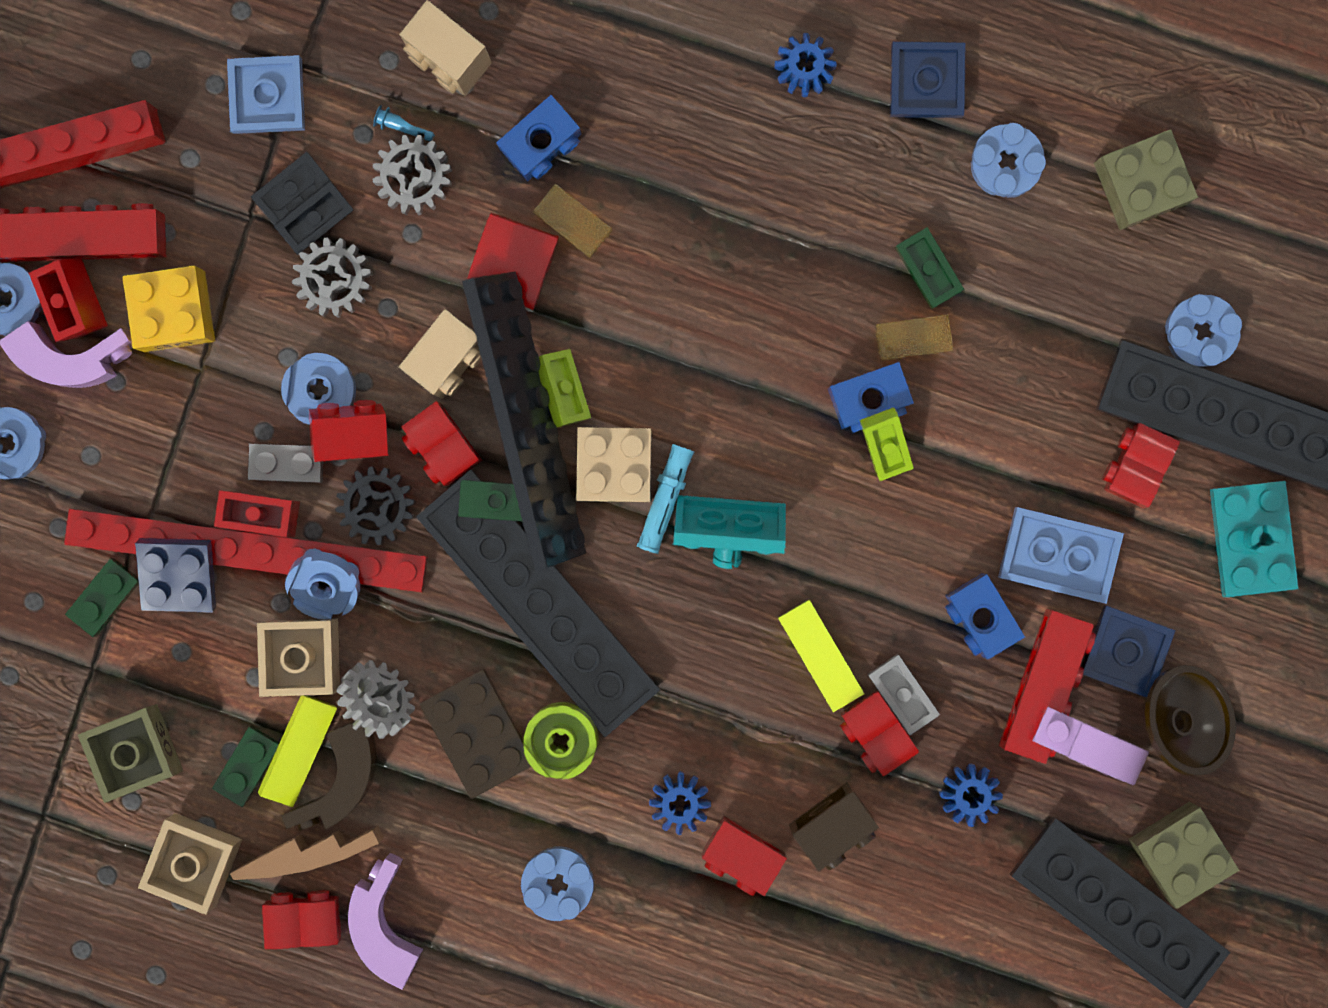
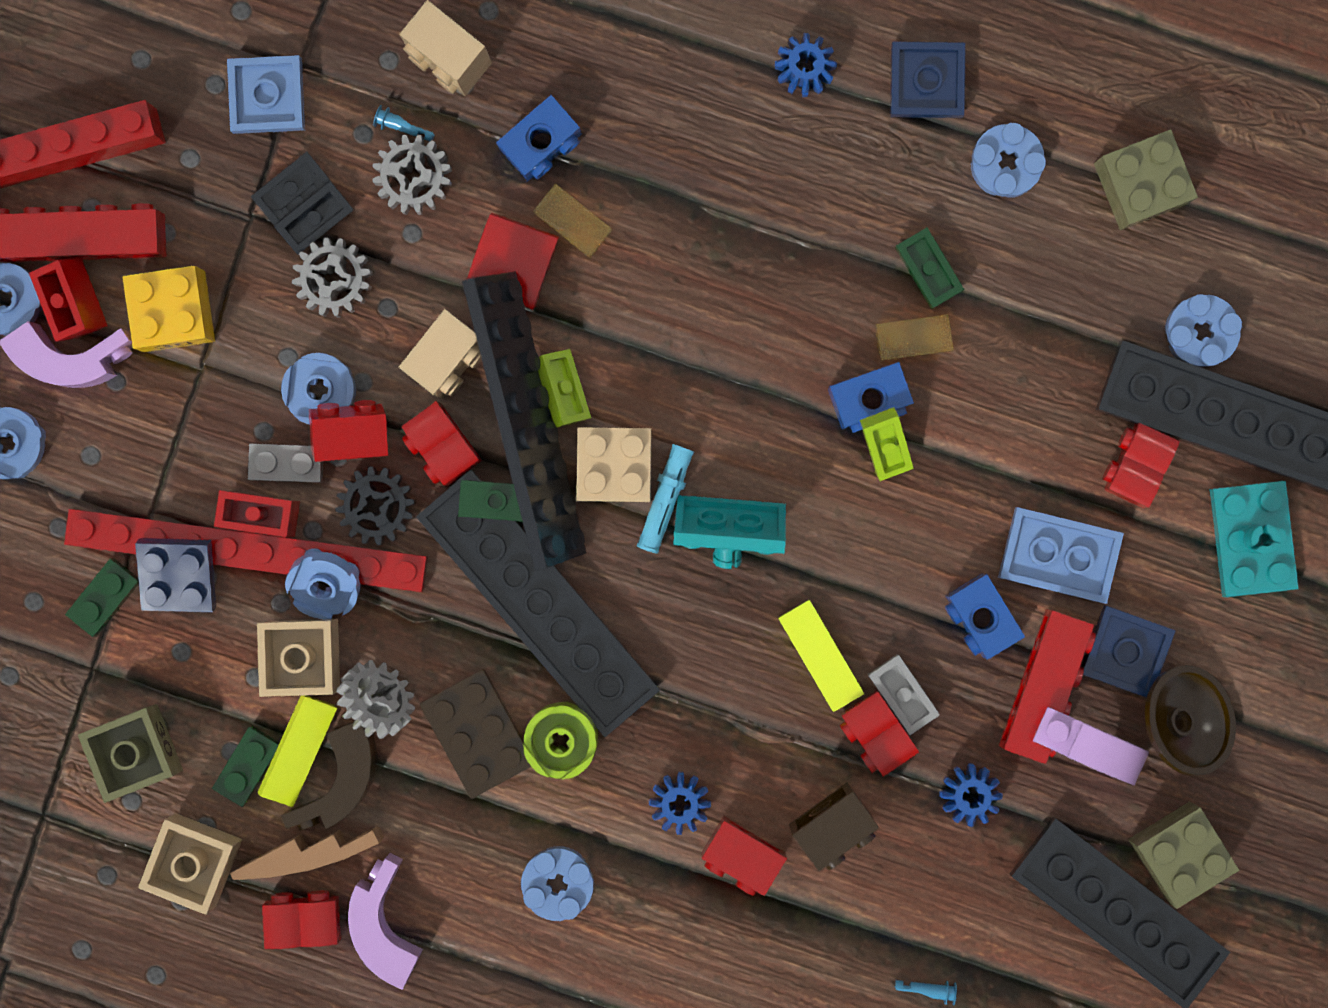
(934, 991): none -> dark azure piece

